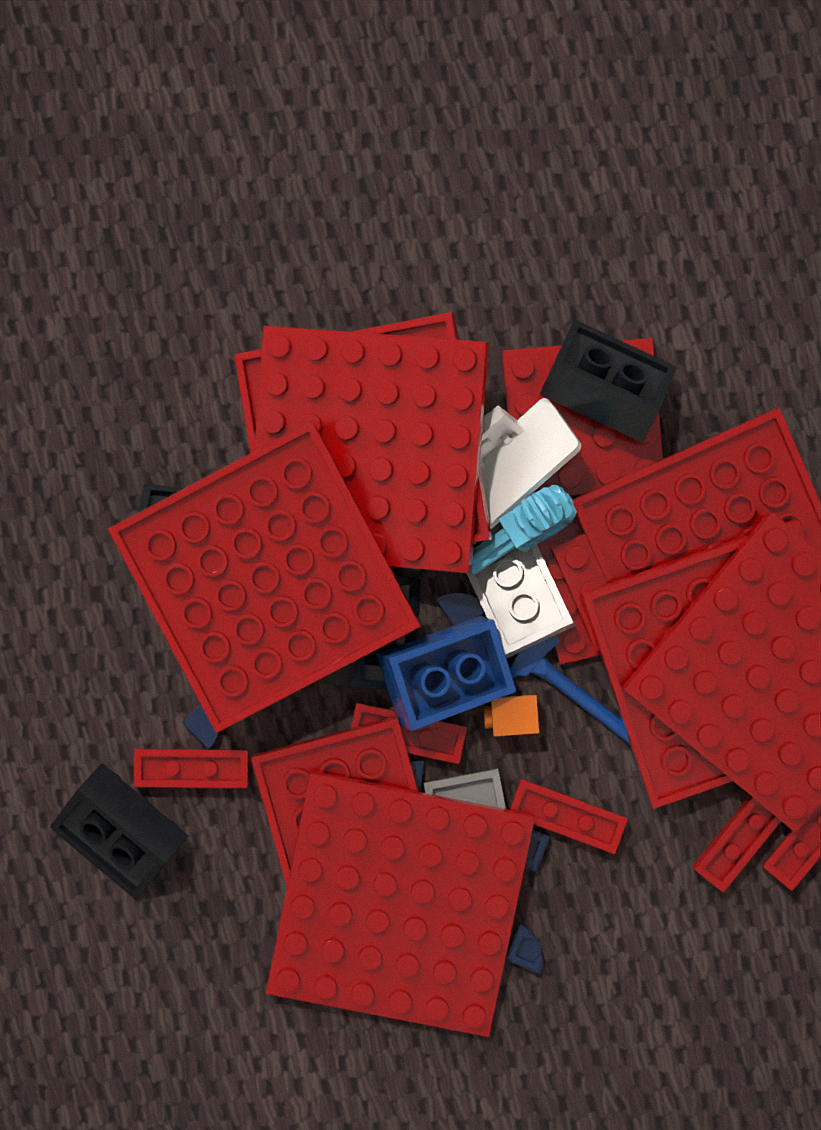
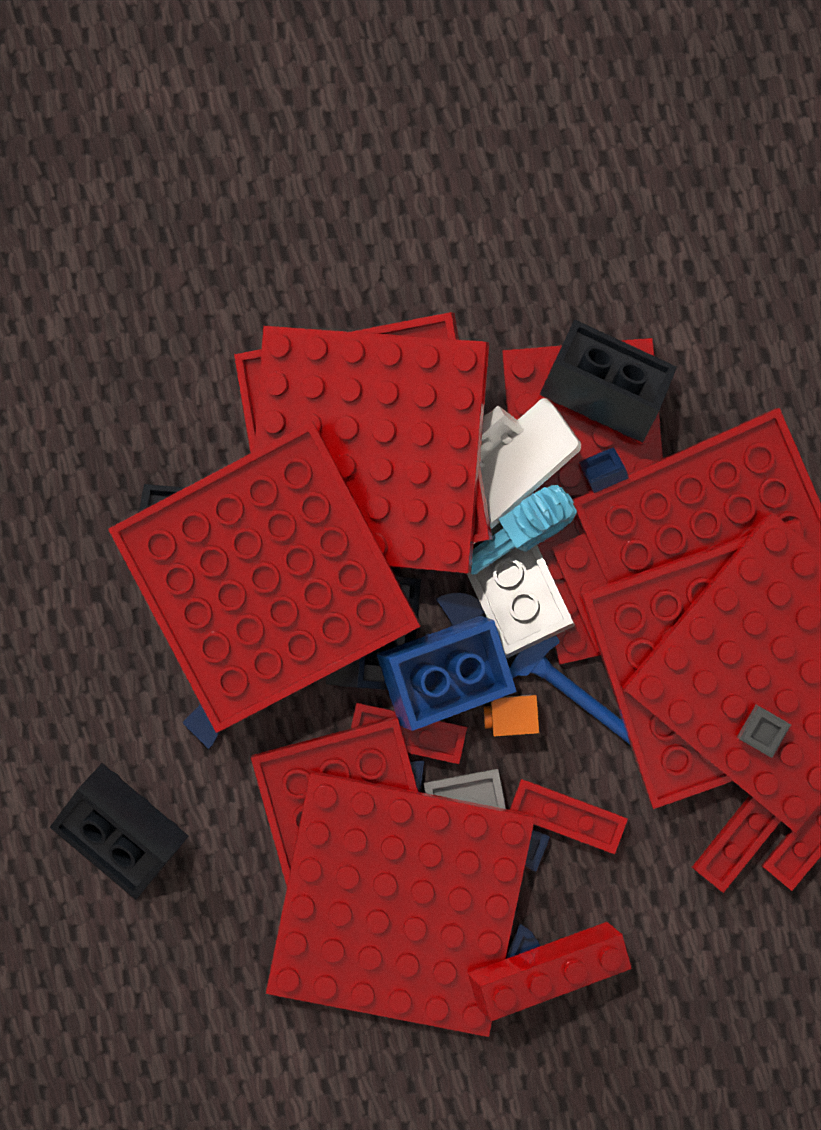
(191, 768): red plate -> none
(549, 971): none -> red brick
(603, 470): none -> dark blue tile
(763, 731): none -> dark grey tile

